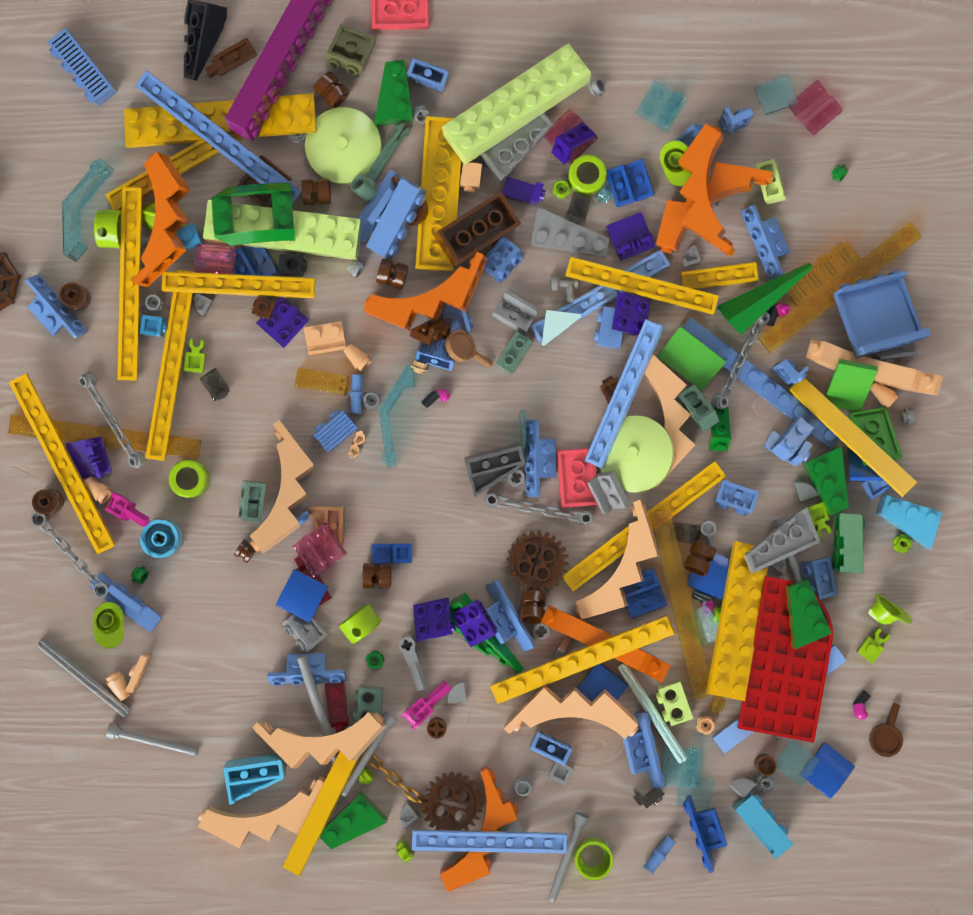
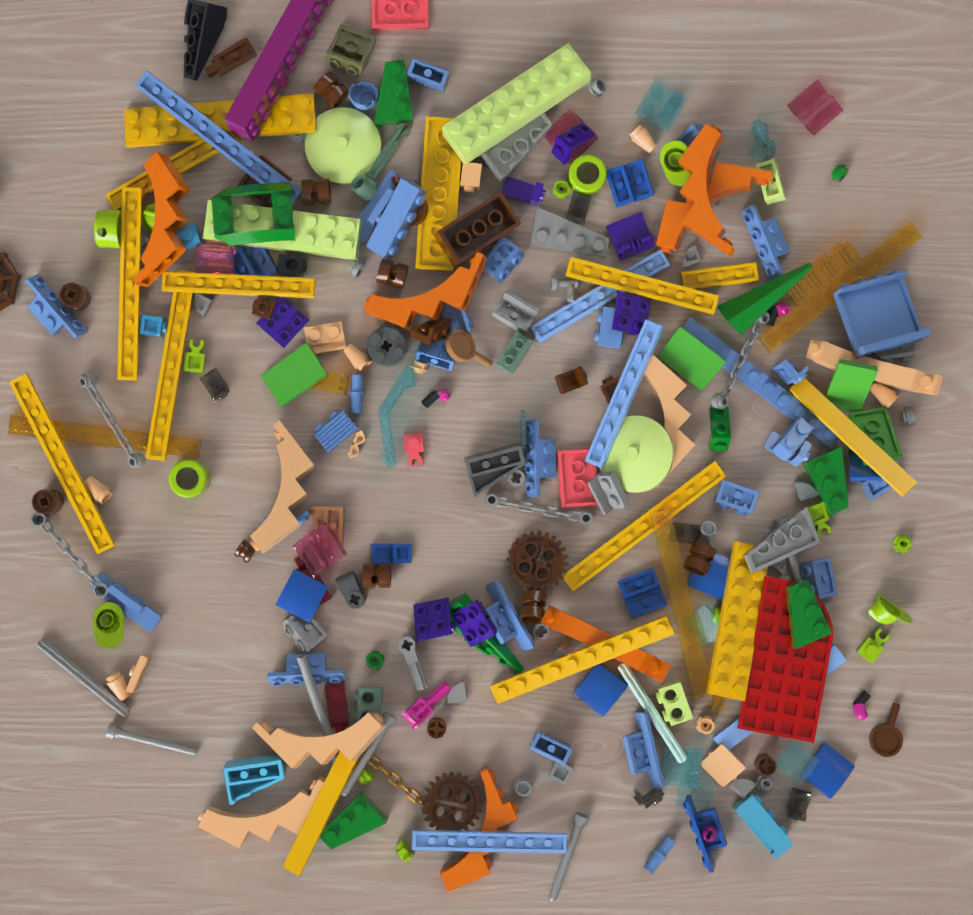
(73, 204): clear light blue windscreen -> none
(82, 67): medium blue brick -> none
(90, 457): dark purple hinge -> none
(125, 510): dark pink connector -> none
(139, 575): green plate -> none
(149, 302): light grey plate -> none
(169, 545): medium azure brick -> none
(251, 501): sand green brick -> none
(294, 375): none -> bright green tile
(350, 586): none -> dark grey piece
(360, 623): lime piece -> none
(363, 95): none -> medium blue hair
(371, 405): light grey plate -> none
(396, 352): none -> dark grey brick
(408, 815): light grey tile -> none
(414, 444): none -> coral plate
(420, 118): light grey plate -> none
(514, 826): light grey tile -> none
(547, 705): light nougat arch -> none
(556, 323): light aqua tile -> none
(571, 380): none -> reddish brown bracket
(599, 871): lime piece -> none
(604, 195): clear light blue plate -> none
(640, 547): light nougat arch -> none
(643, 138): none -> light nougat cone
(699, 408): sand green brick -> none
(703, 598): black arm -> none
(705, 832): none -> magenta hinge
(722, 765): none -> light nougat piece
(738, 121): medium blue bracket -> none
(760, 132): none -> clear light blue plate
(776, 95): clear light blue piece -> none
(798, 804): none -> clear smoke bracket
(848, 543): green wedge -> none
(912, 519): medium azure wedge -> none

